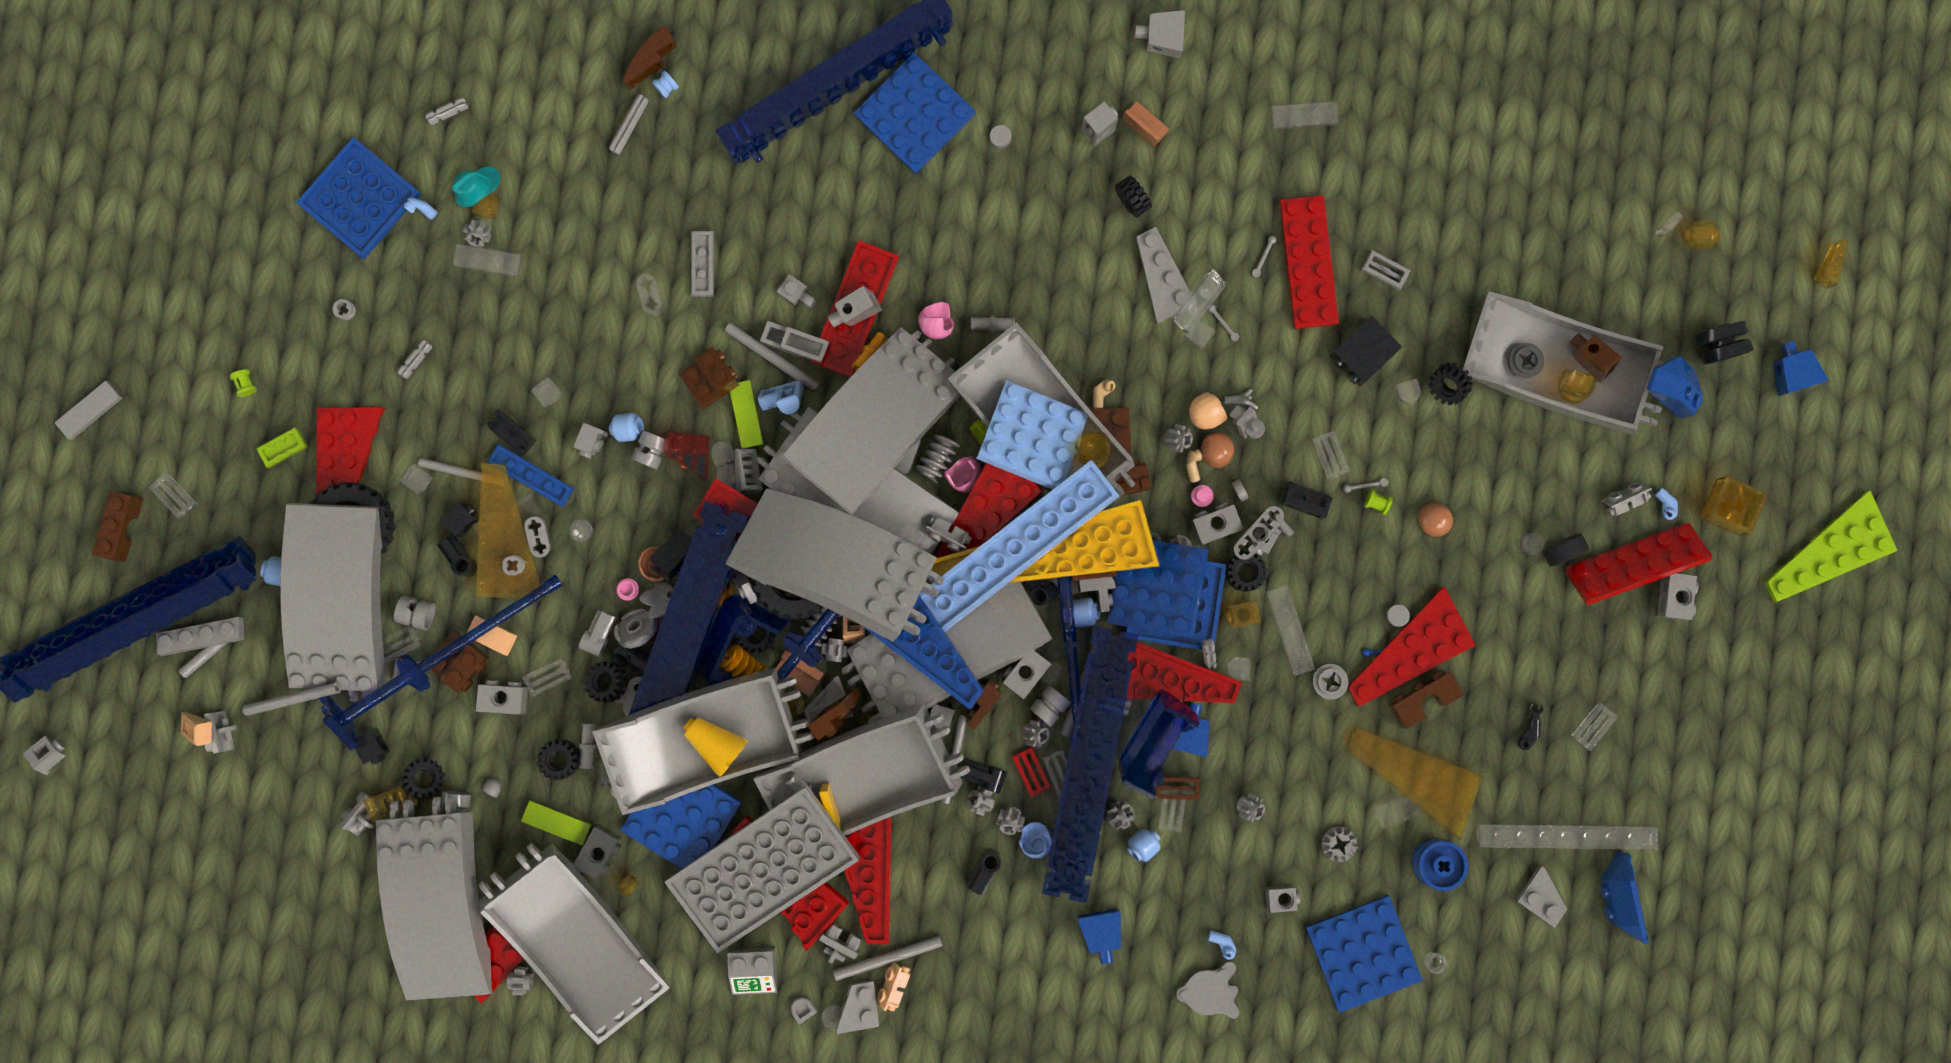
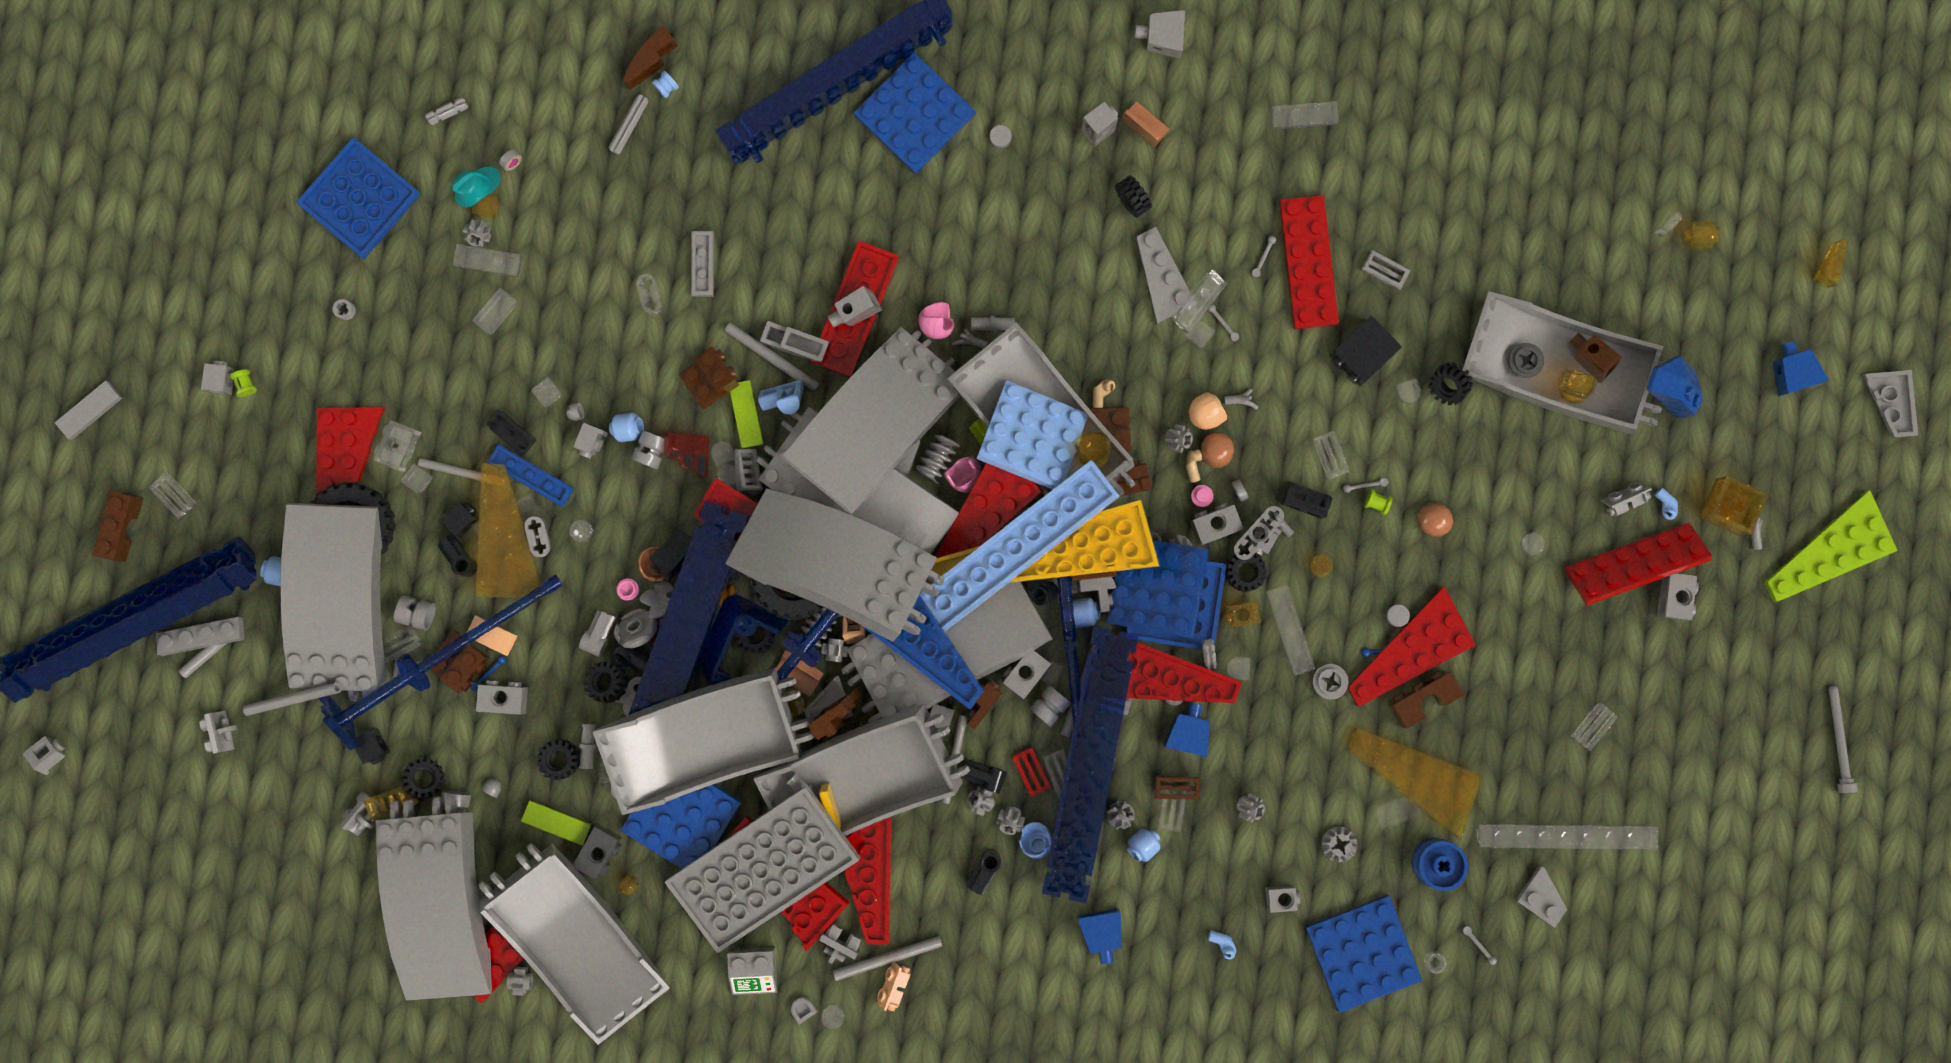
(196, 729): light nougat slope -> none
(217, 378): none -> light grey brick
(282, 447): lime plate -> none
(398, 457): none -> clear brick
(414, 359): light grey axle -> none
(422, 206): light blue arm -> none
(495, 311): none -> clear tile
(501, 660): none -> blue hinge
(506, 564): light grey bush -> none
(510, 160): none -> light grey tile
(564, 668): clear tile -> none
(575, 411): none -> light grey hinge
(714, 743): yellow cone -> none
(740, 663): light orange piece -> none
(744, 587): light grey plate -> none
(795, 291): light grey plate -> none
(859, 1009): light grey wing -> none
(869, 350): light orange pin -> none
(939, 532): light grey hinge -> none
(969, 339): none -> light grey bar
(1035, 733): light grey gear -> none
(1153, 741): clear blue windscreen -> none
(1209, 991): light grey tile -> none
(1247, 422): light grey hips -> none
(1321, 565): none -> clear yellow plate
(1468, 931): none -> light grey hinge
(1533, 732): black arm -> none
(1565, 549): black tyre -> none
(1622, 897): blue wedge -> none
(1724, 342): black wheel -> none
(1756, 535): none -> light grey bar
(1846, 783): none -> light grey piece
(1895, 401): none -> light grey wing

